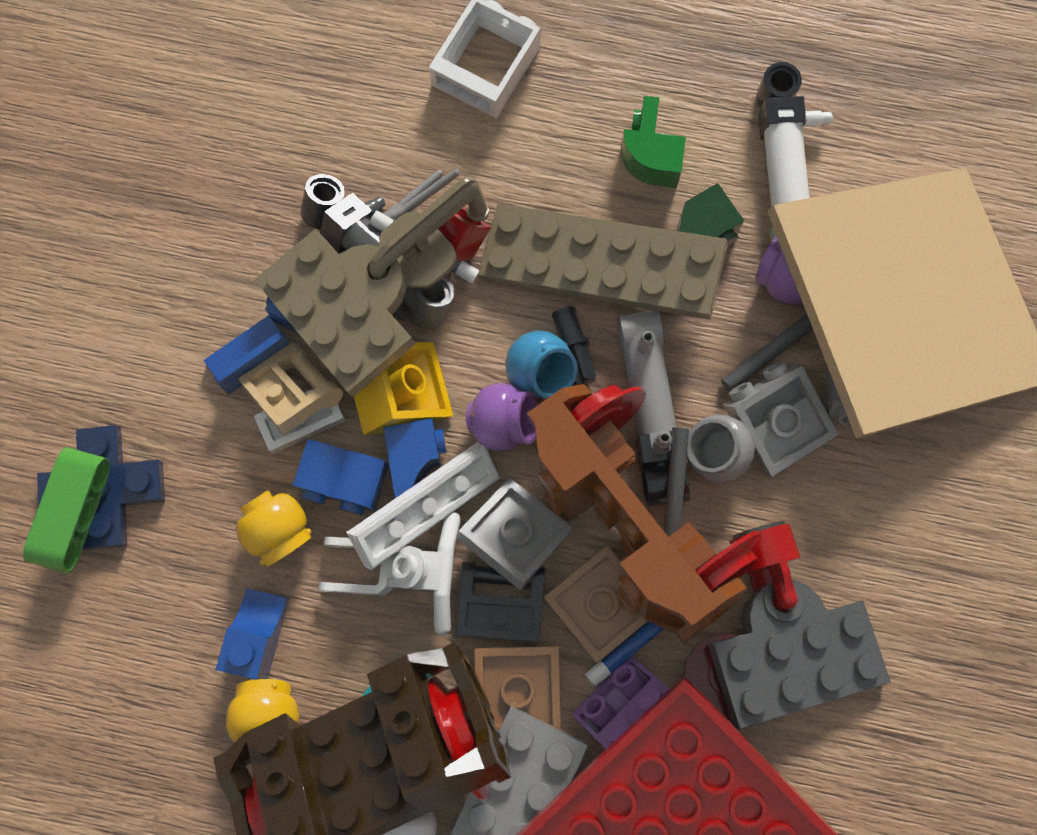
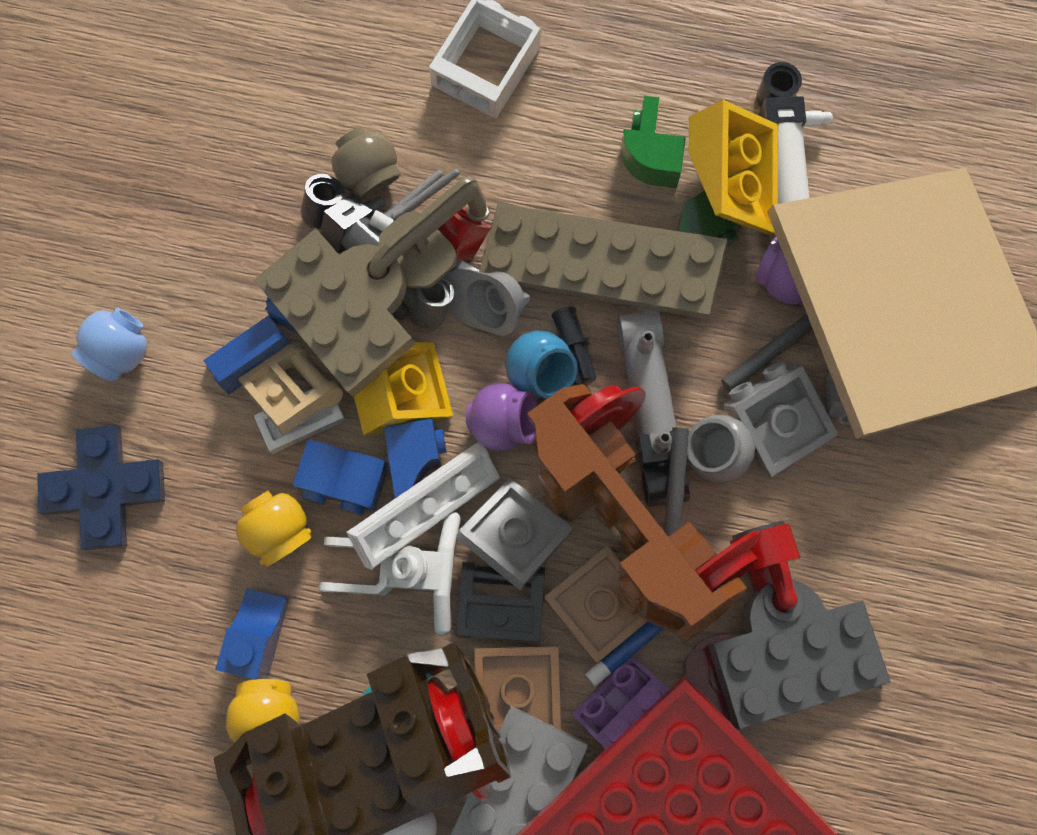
(66, 510): bright green beam -> none
(110, 344): none -> light blue piece
(365, 162): none -> dark tan piece
(487, 300): none -> light grey piece
(736, 163): none -> yellow slope

